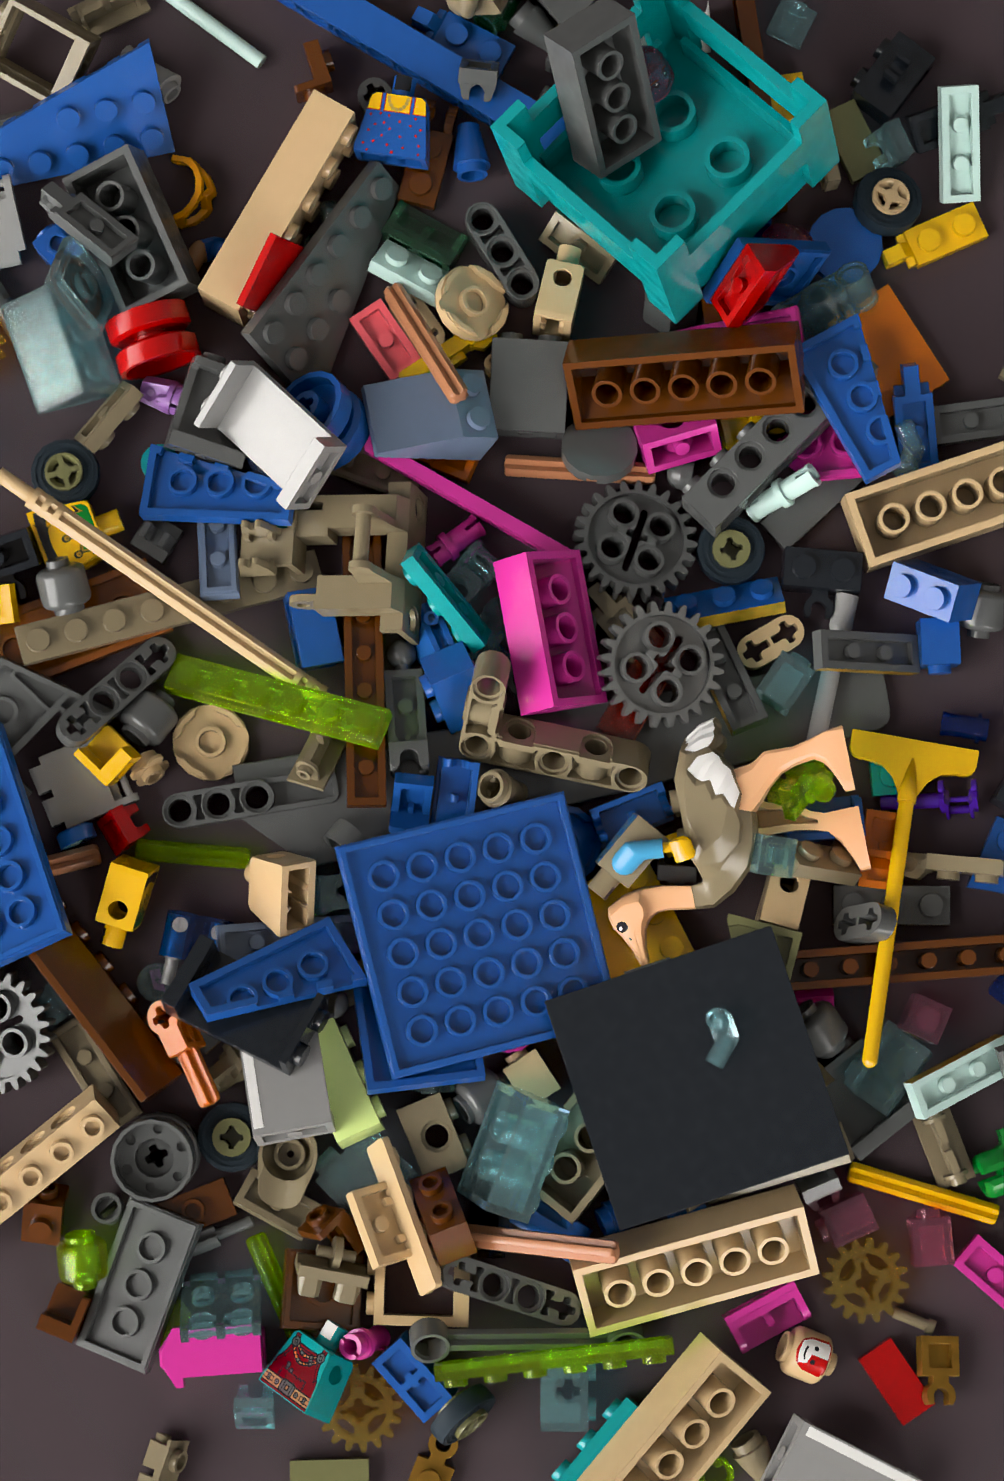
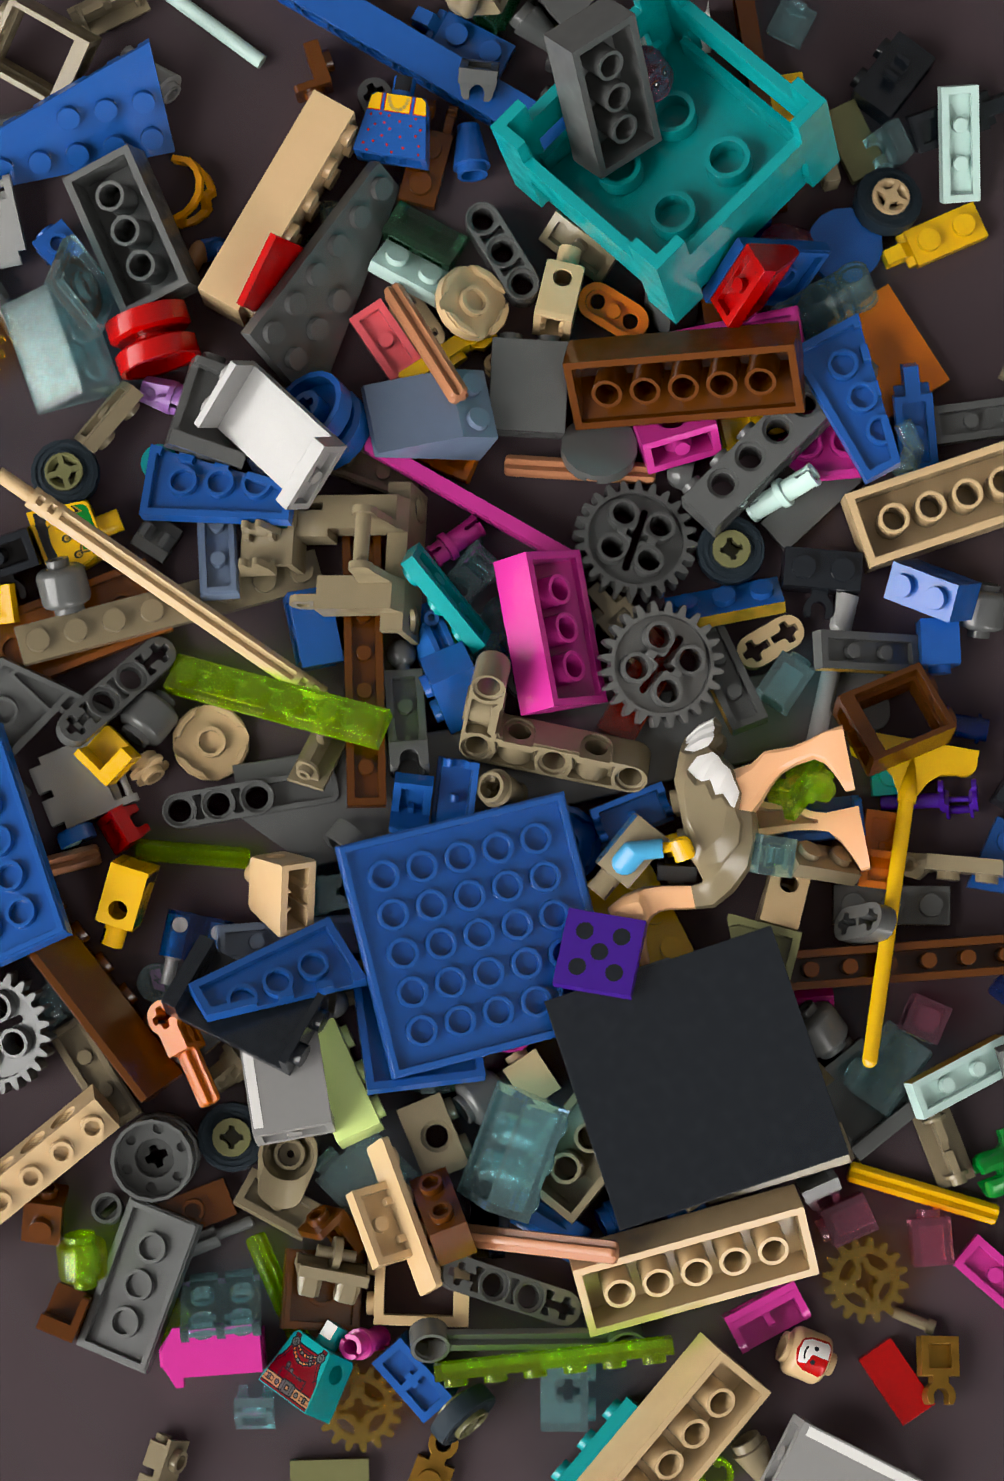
(88, 224): dark grey hinge -> none
(600, 953): none -> dark purple tile
(614, 311): none -> orange plate
(724, 1033): clear light blue arm -> none
(861, 735): none -> reddish brown window

